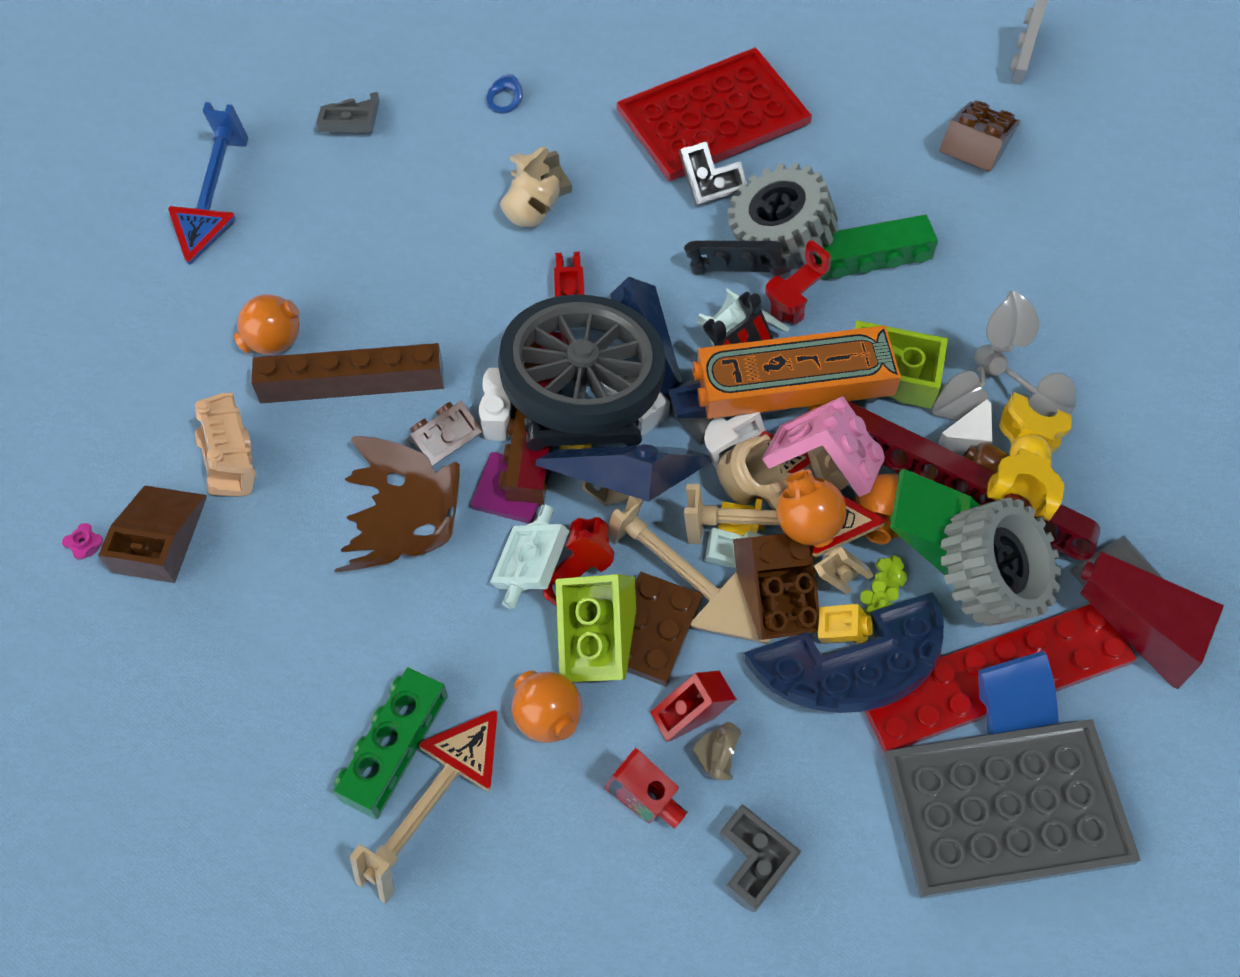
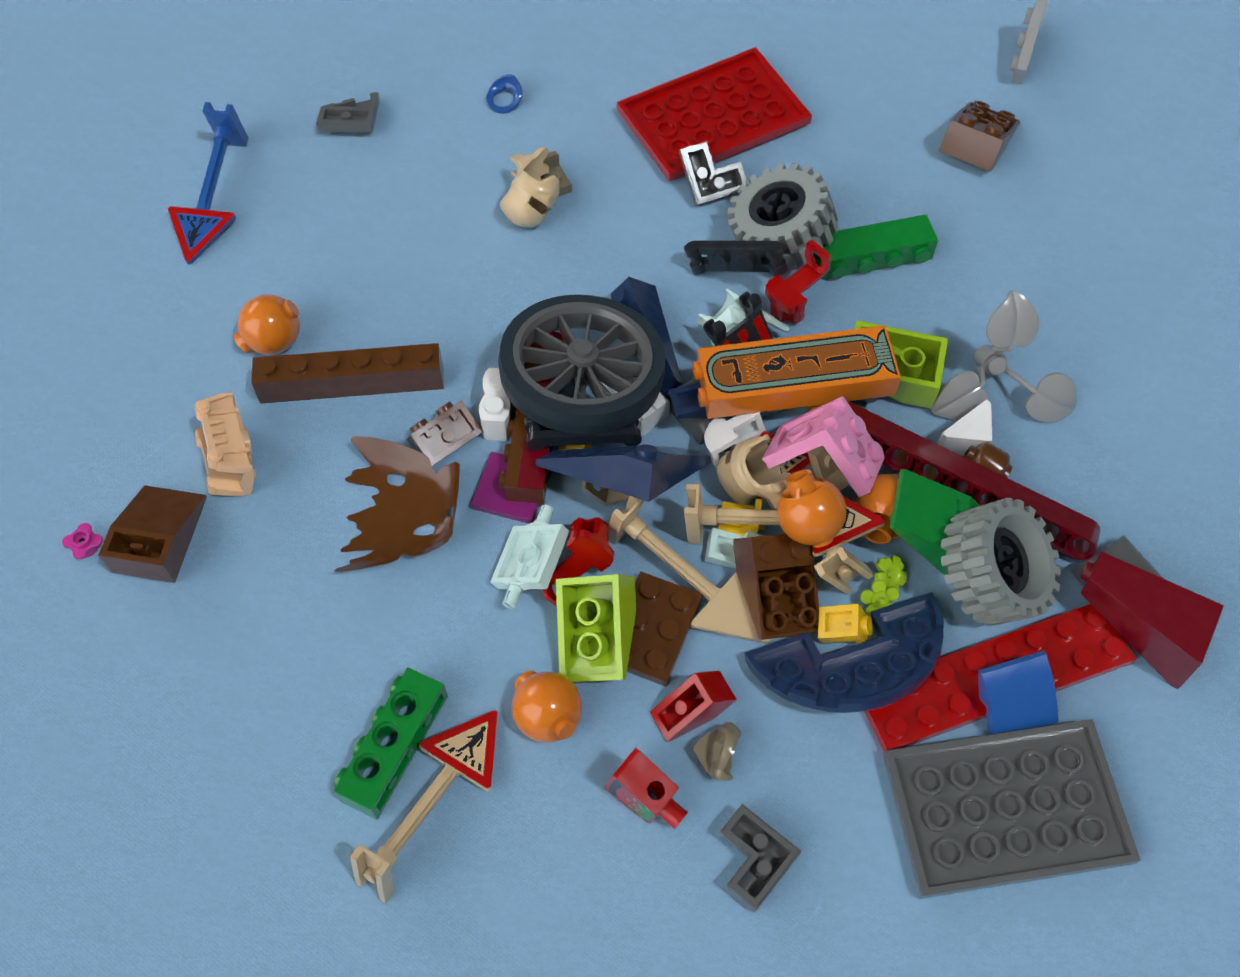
(568, 279): red hinge -> none
(1029, 467): yellow piece -> none

